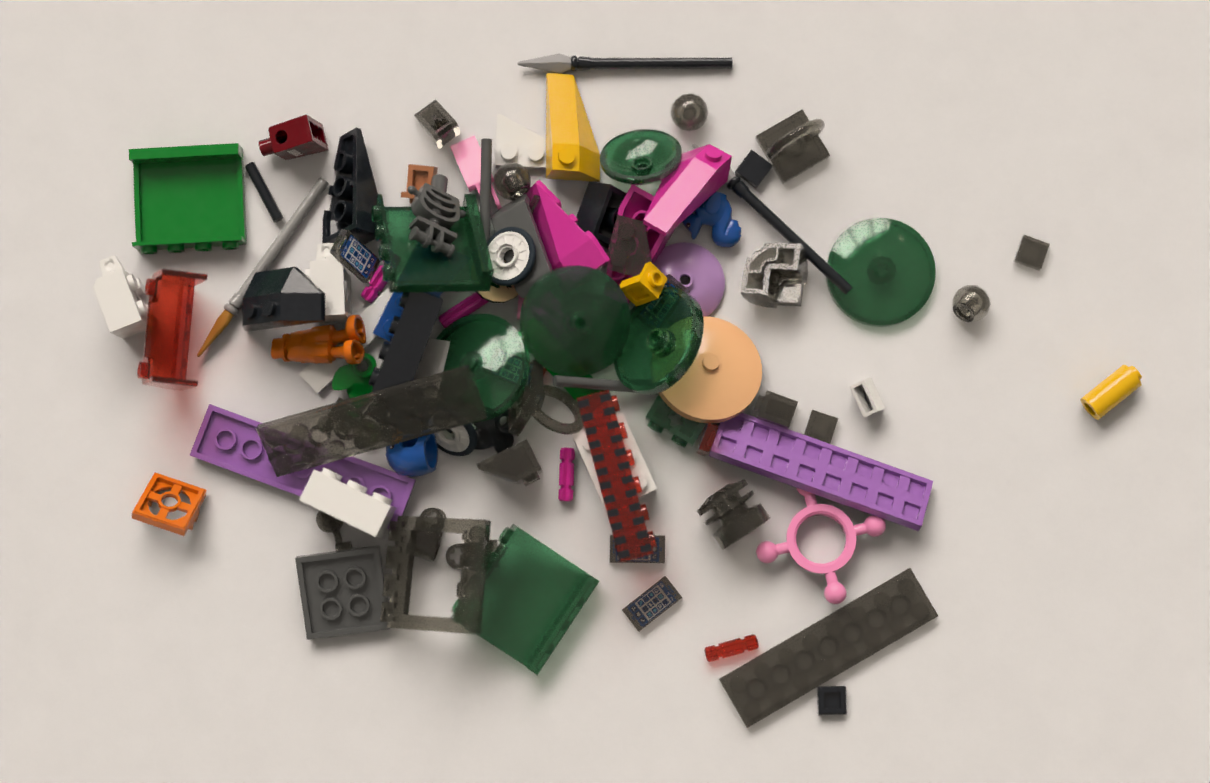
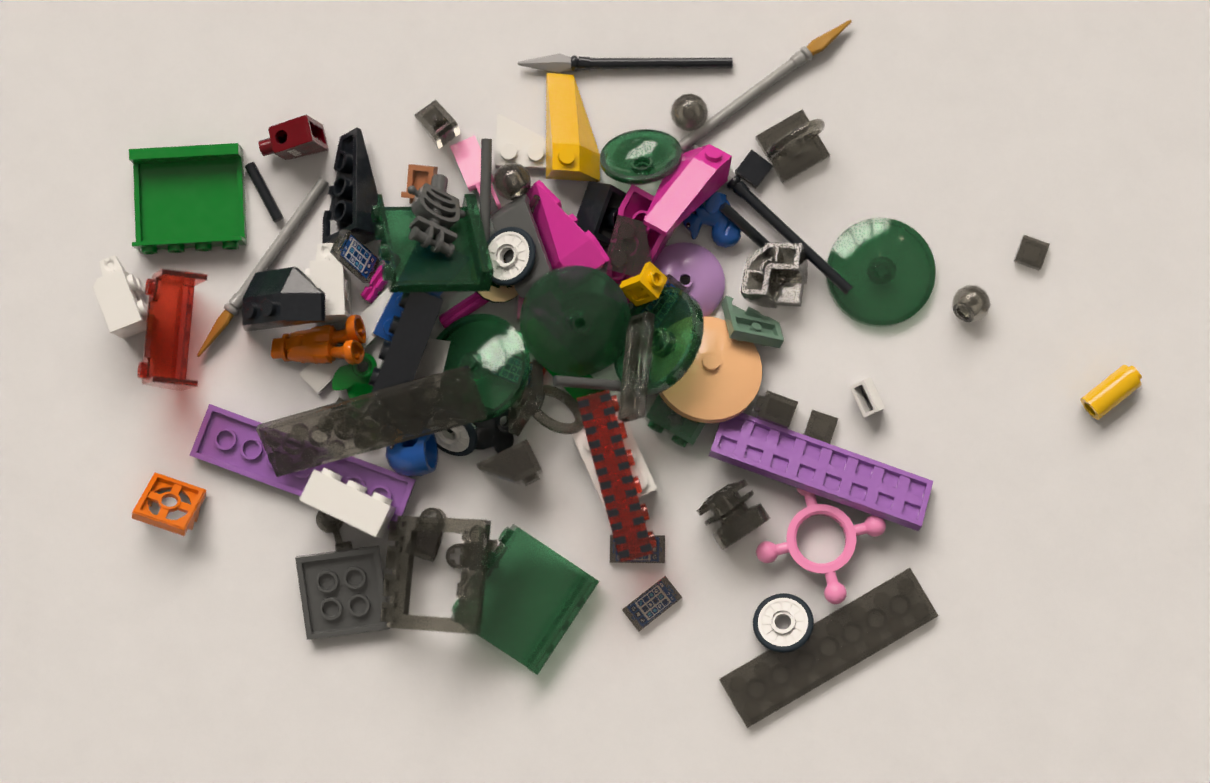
(566, 474): dark pink axle -> none
(636, 367): none -> clear smoke tile
(707, 439): clear red tile -> none
(731, 648): clear red axle -> none
(743, 225): none -> black piece
(751, 325): none -> sand green wing
(795, 635): none -> white wheel
(797, 60): none -> light grey piece
(831, 700): black tile -> none

